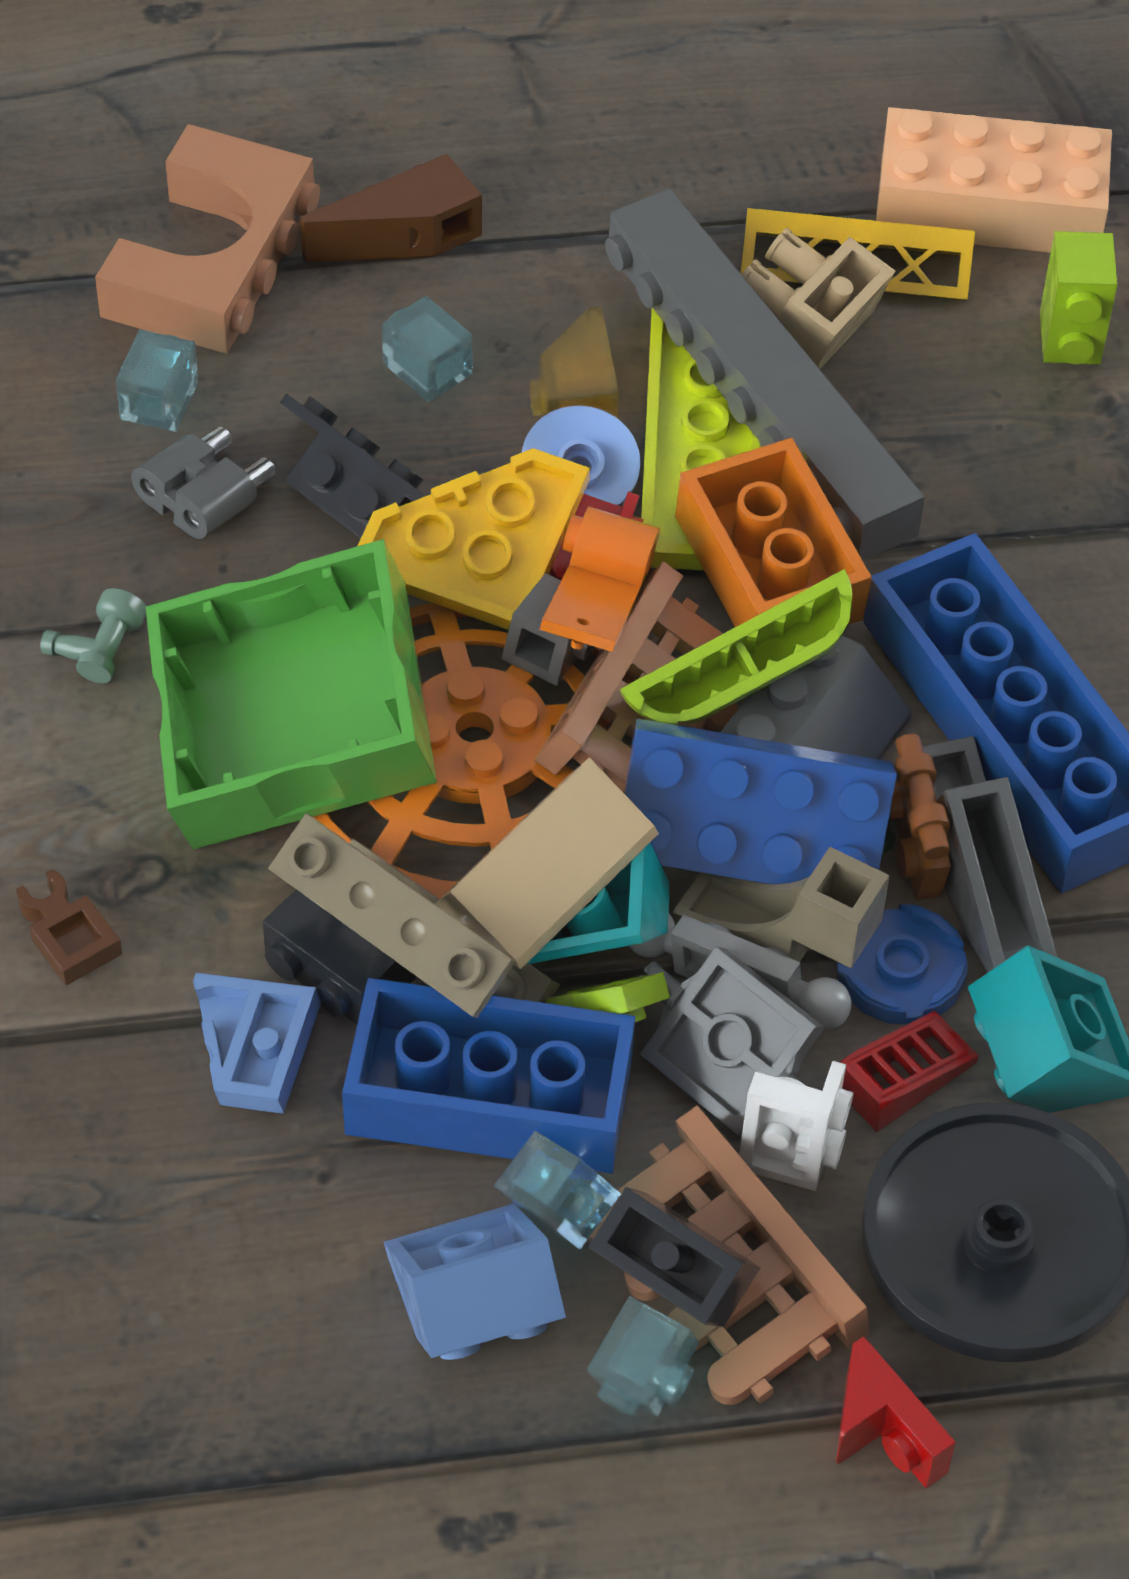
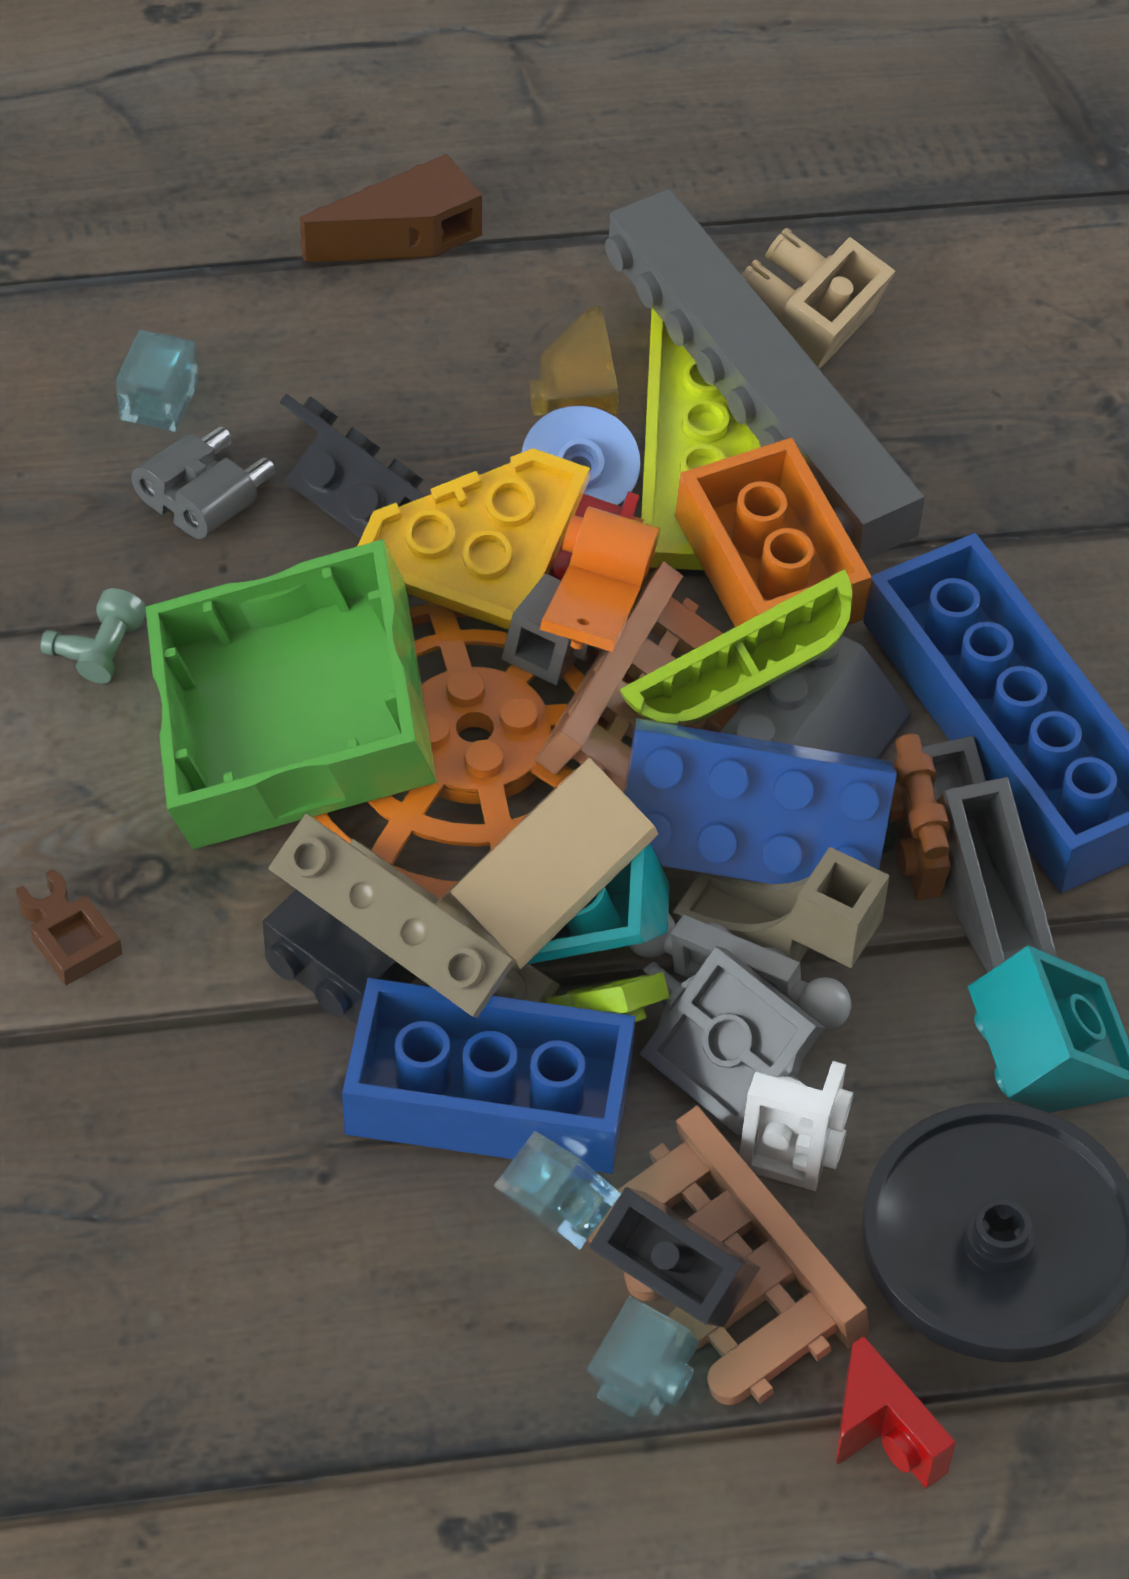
(213, 293): nougat arch -> none
(255, 1037): medium blue wing -> none
(427, 348): clear light blue brick -> none
(476, 1281): medium blue slope -> none
(873, 235): yellow fence -> none
(882, 1105): red slope -> none
(907, 967): blue tile -> none
(994, 177): light nougat brick -> none
(1078, 297): lime brick -> none

